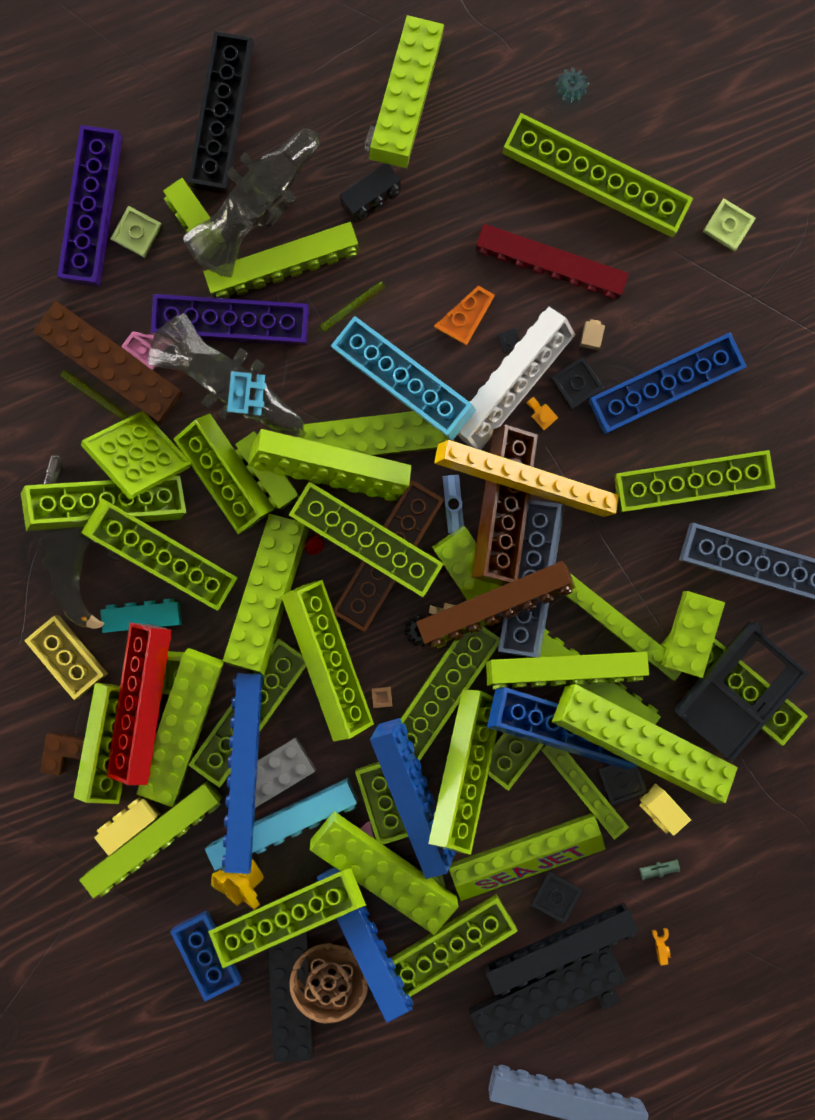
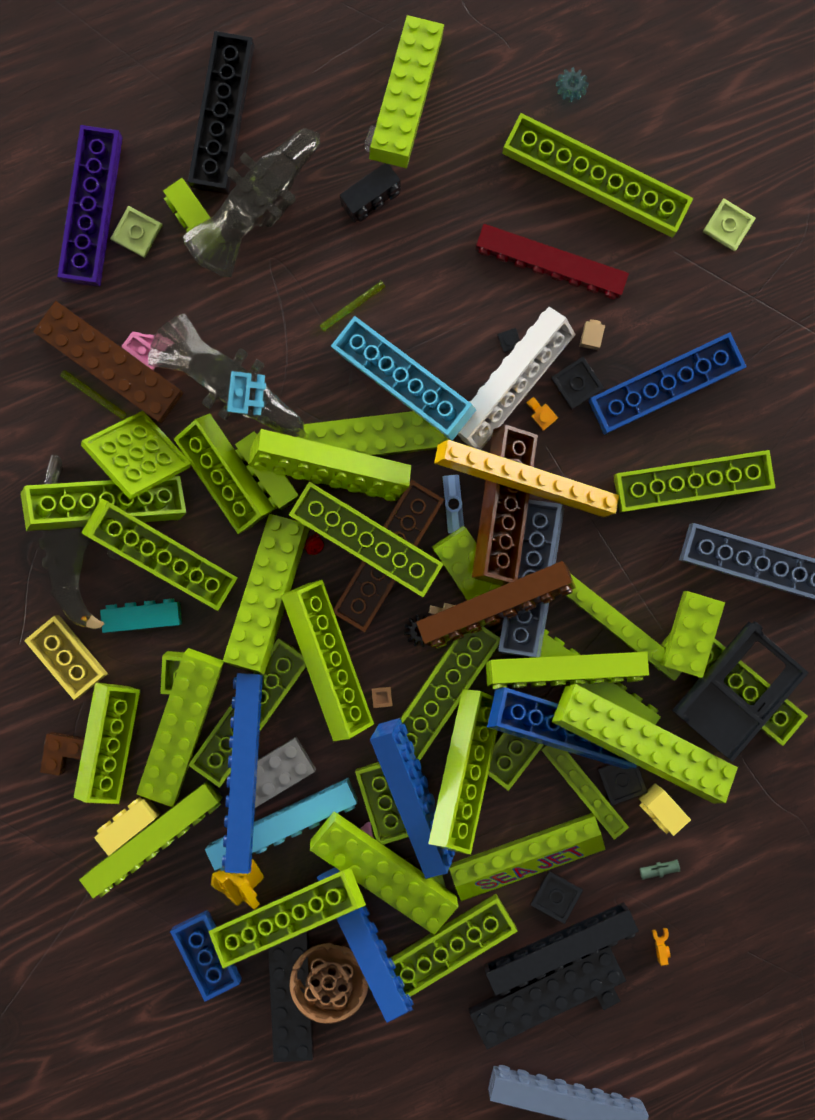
(138, 704): red brick -> none
(236, 318): dark purple brick -> none
(284, 261): lime brick -> none
(466, 316): orange wing -> none

